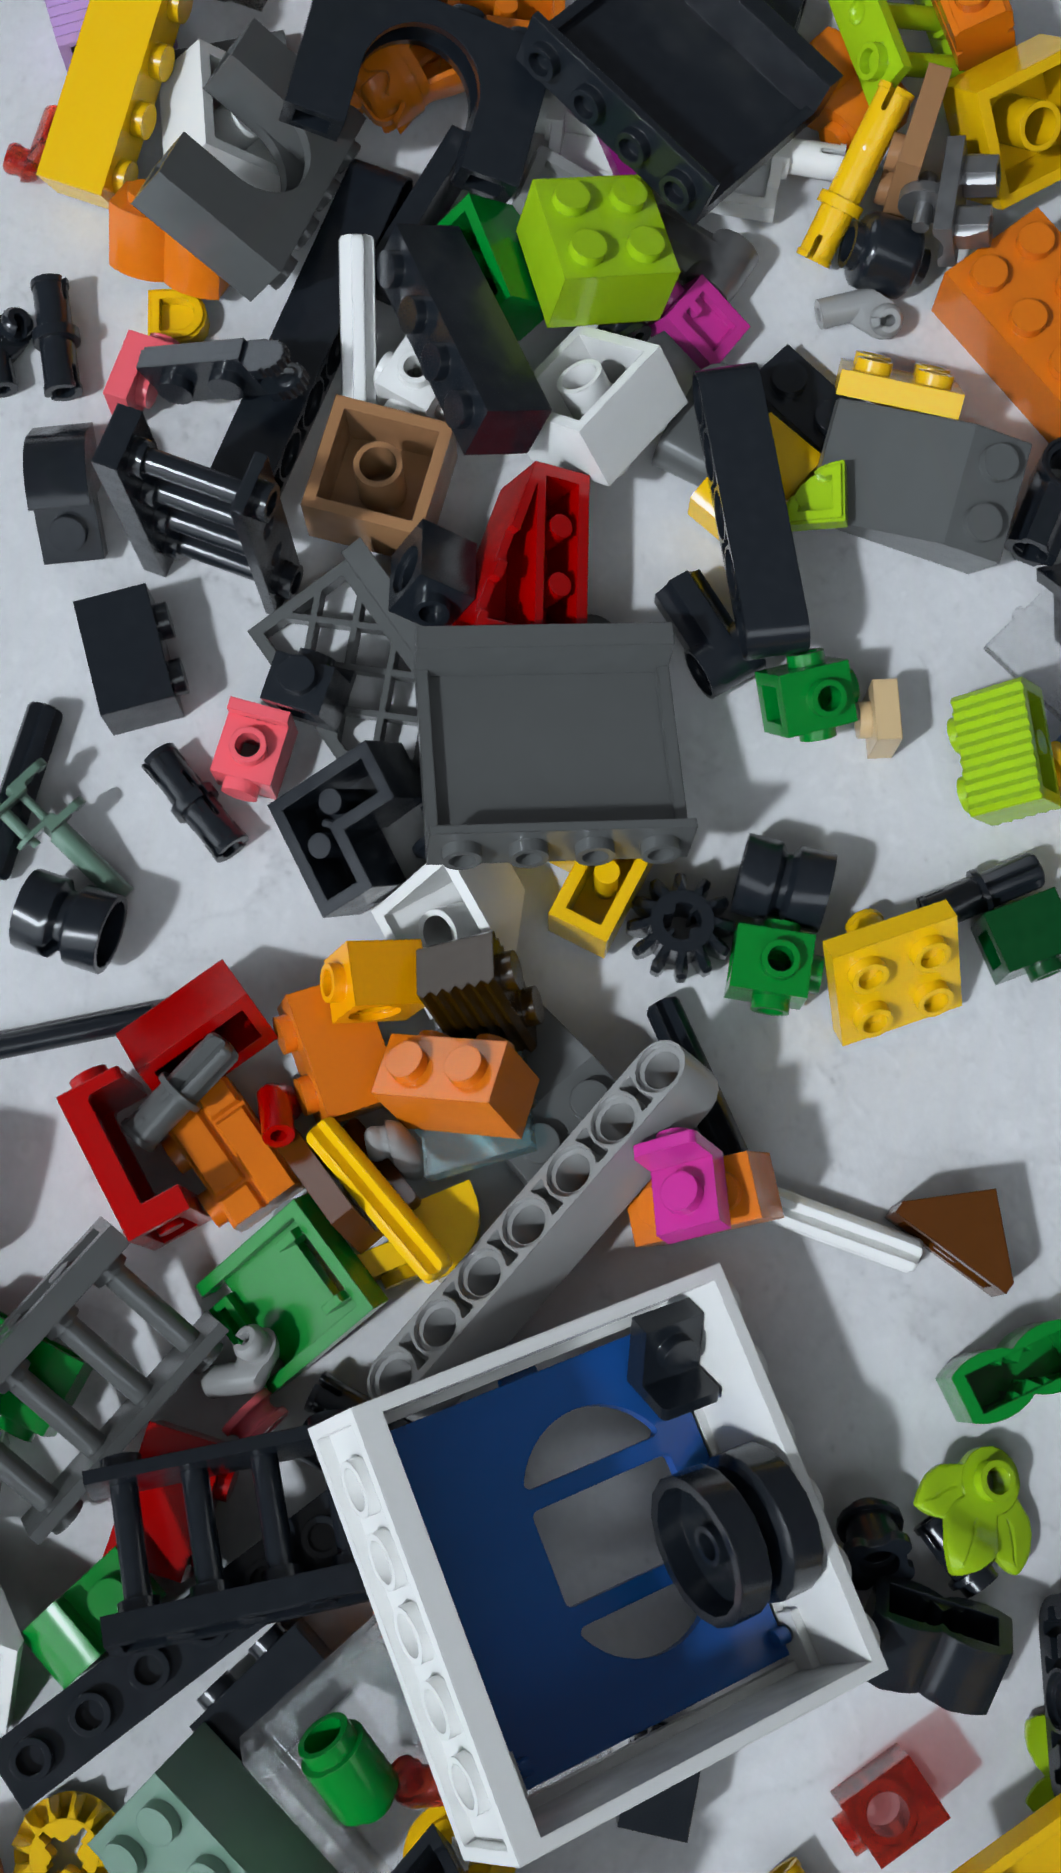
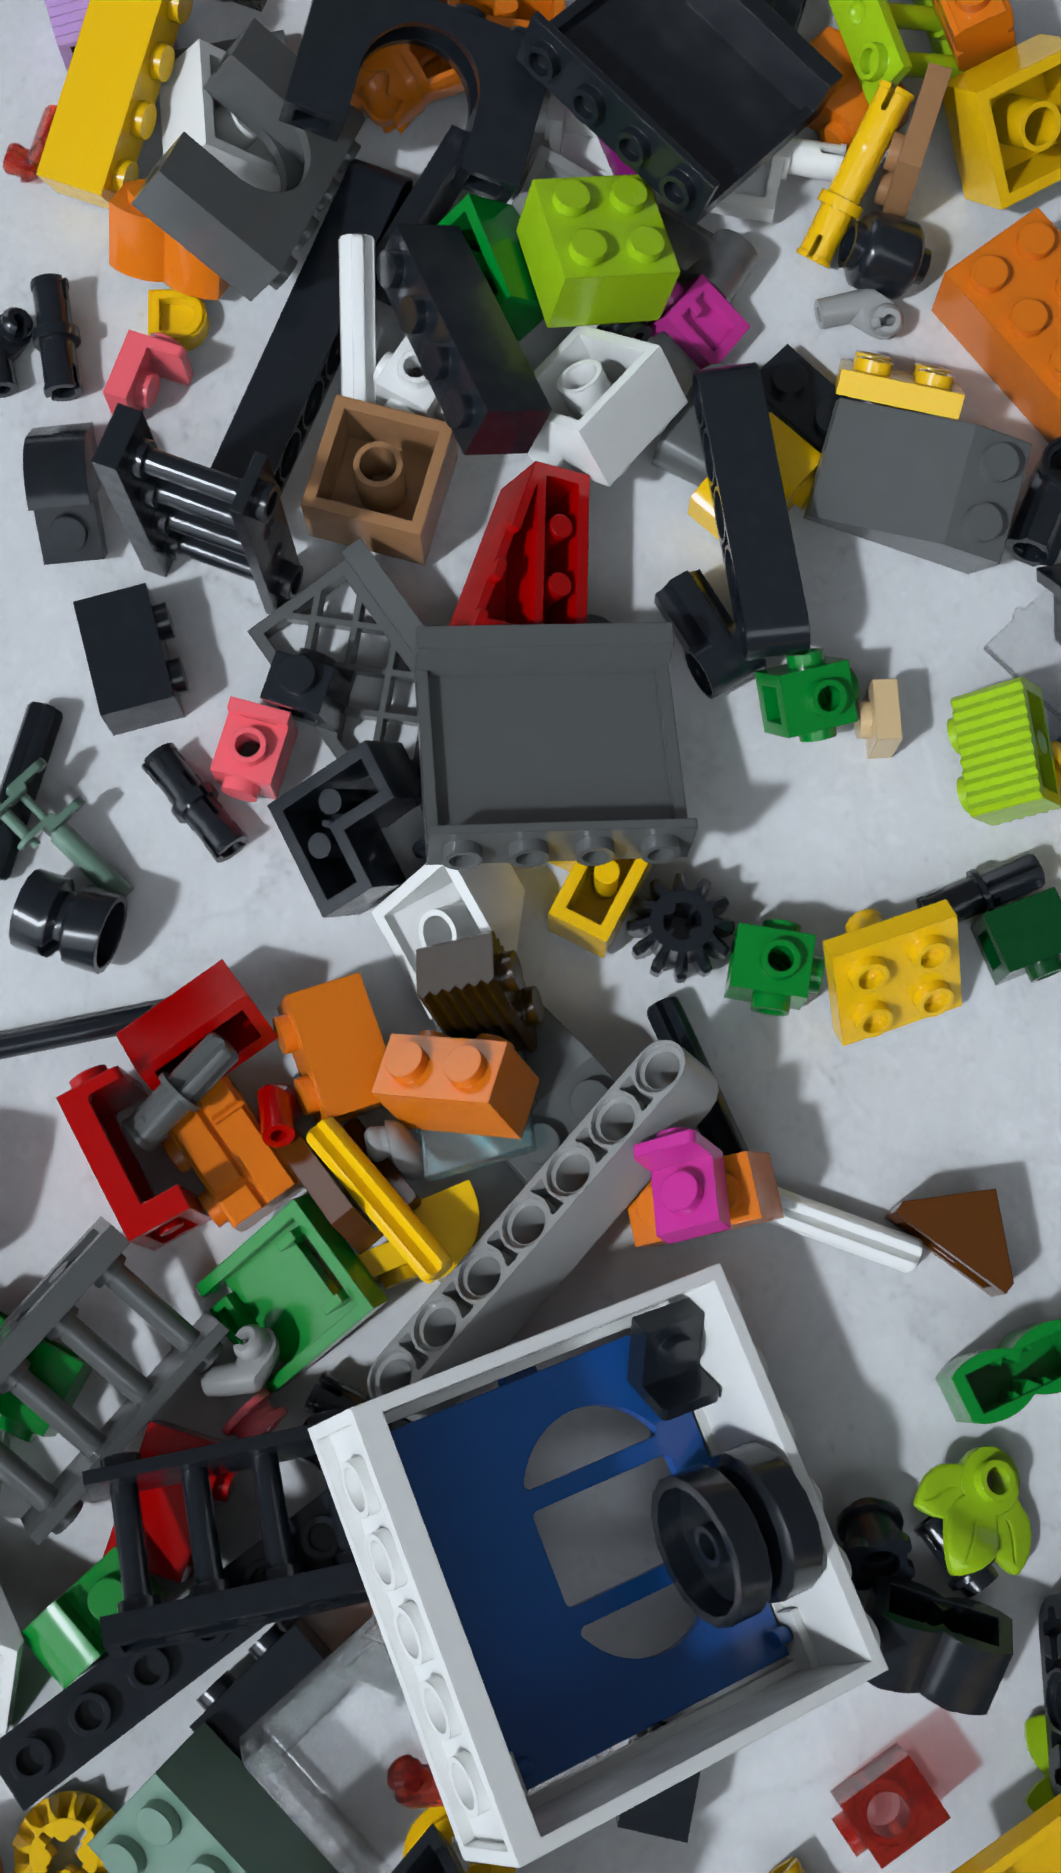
(223, 370): black hinge -> none
(348, 1769): green brick -> none
(372, 981): light orange brick -> none
(432, 576): black brick -> none
(783, 882): black wheel -> none
(821, 500): lime tile -> none
(945, 205): flat silver hips -> none

